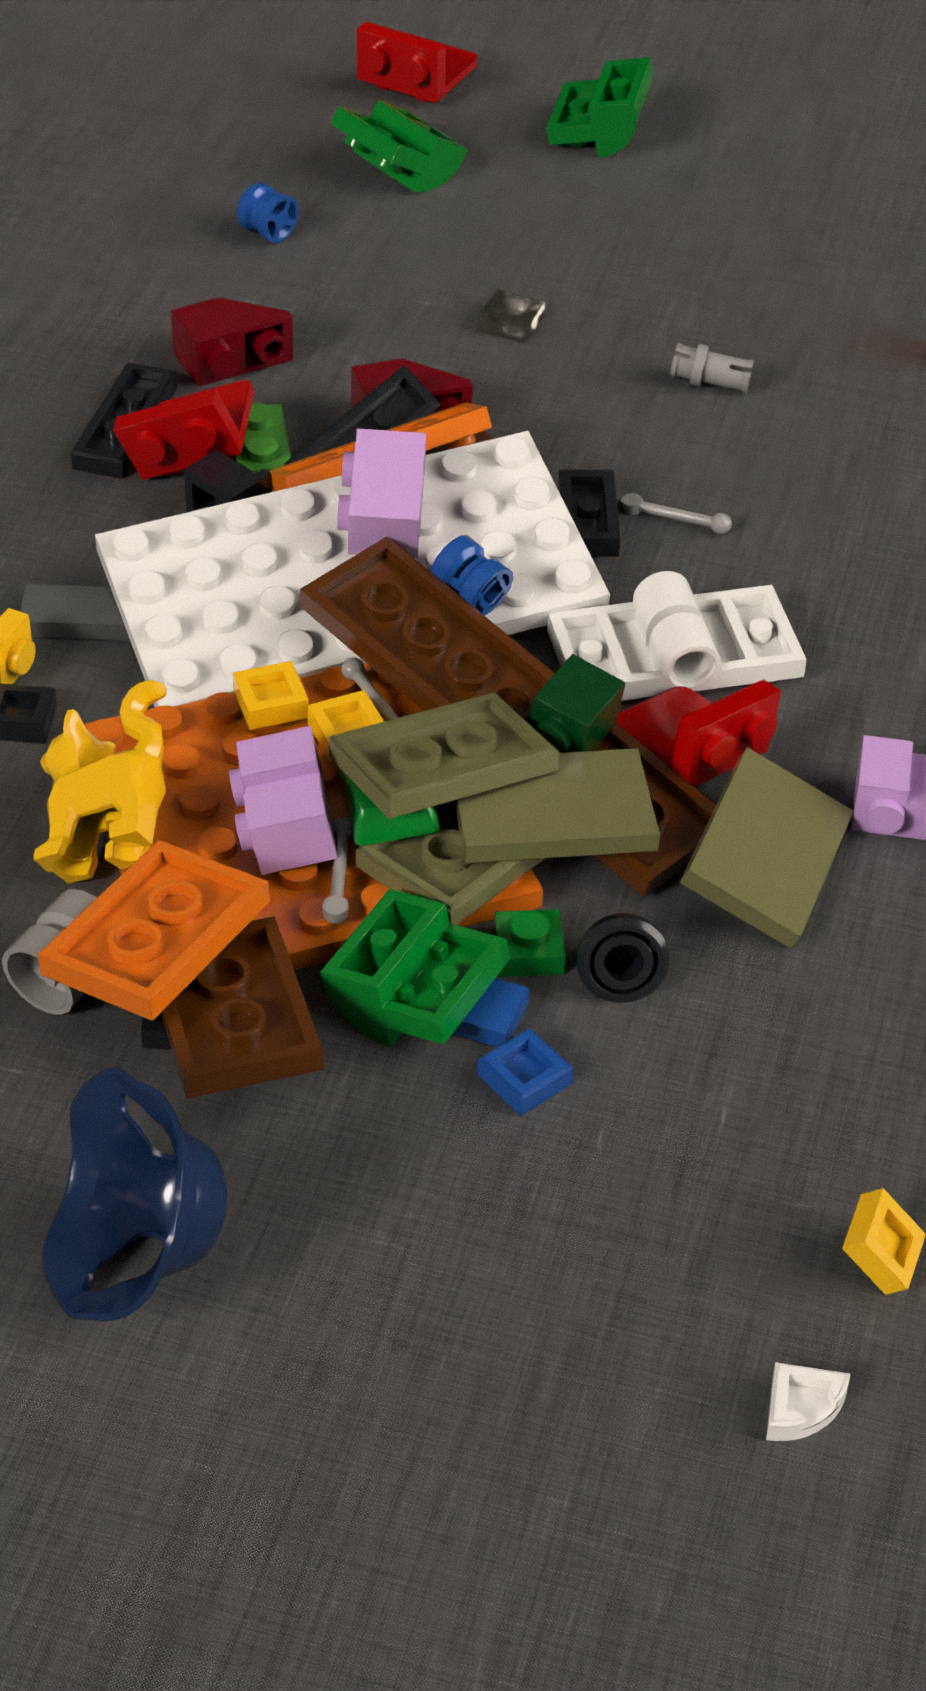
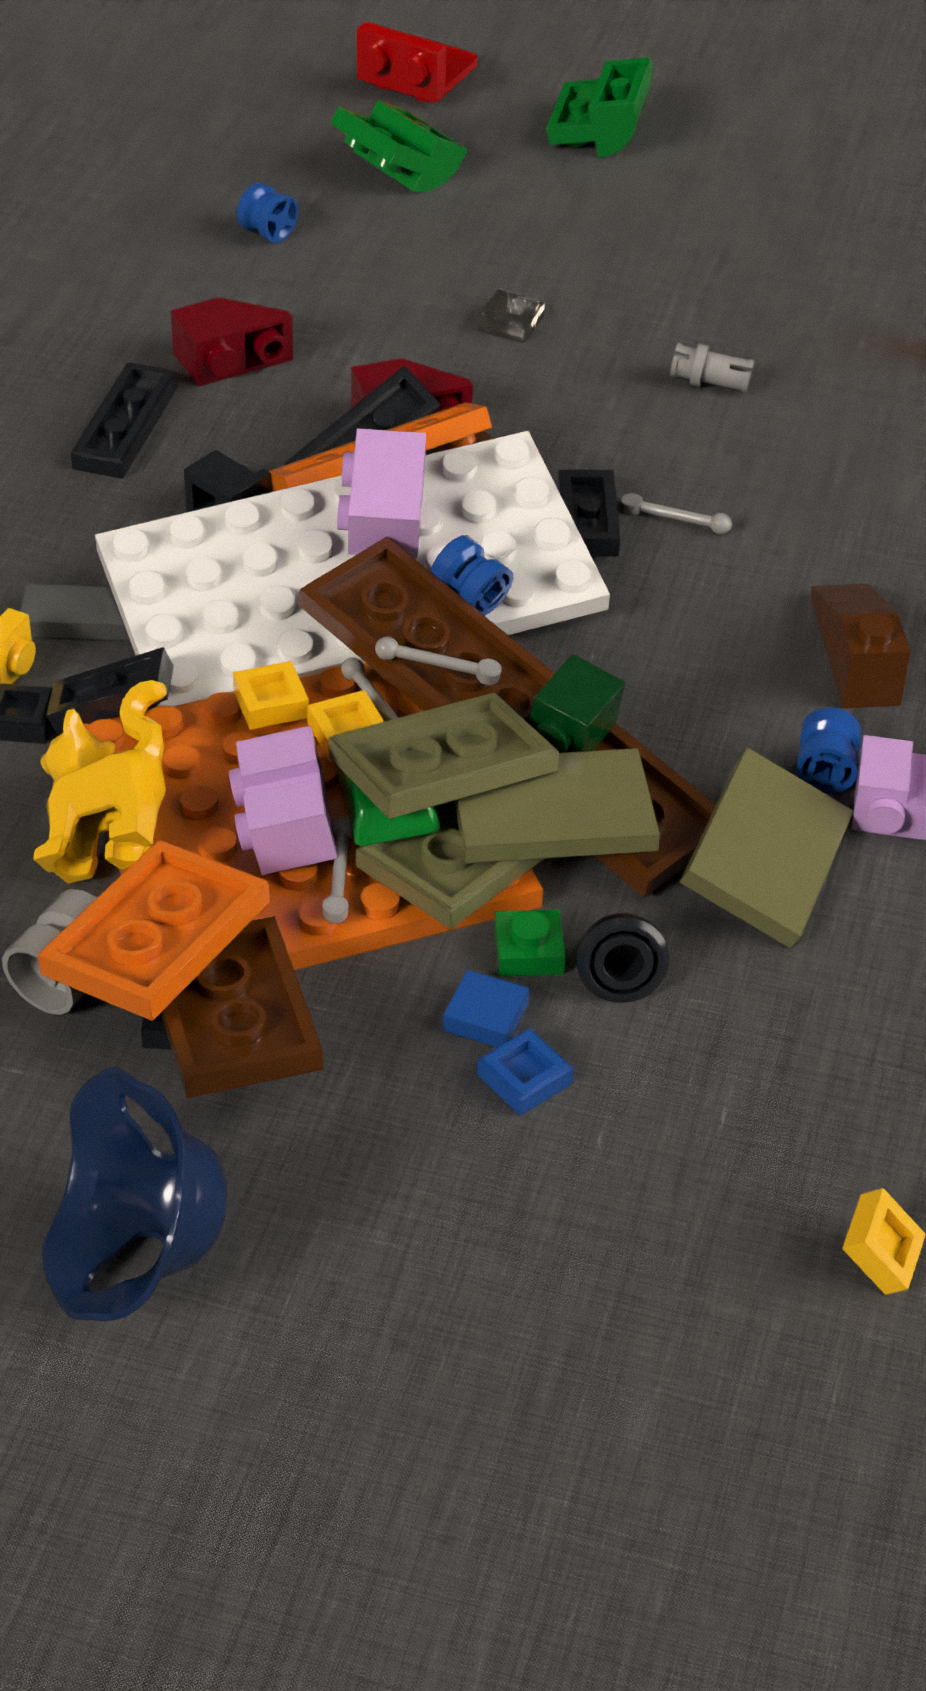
(101, 690): none -> black plate
(186, 429): red bracket -> none
(265, 439): bright green plate -> none
(411, 970): green brick -> none
(486, 671): none -> light grey hinge
(682, 637): white plate -> none
(703, 736): red bracket -> none
(803, 1400): white tile -> none
(829, 750): none -> blue wheel
(862, 644): none -> reddish brown slope

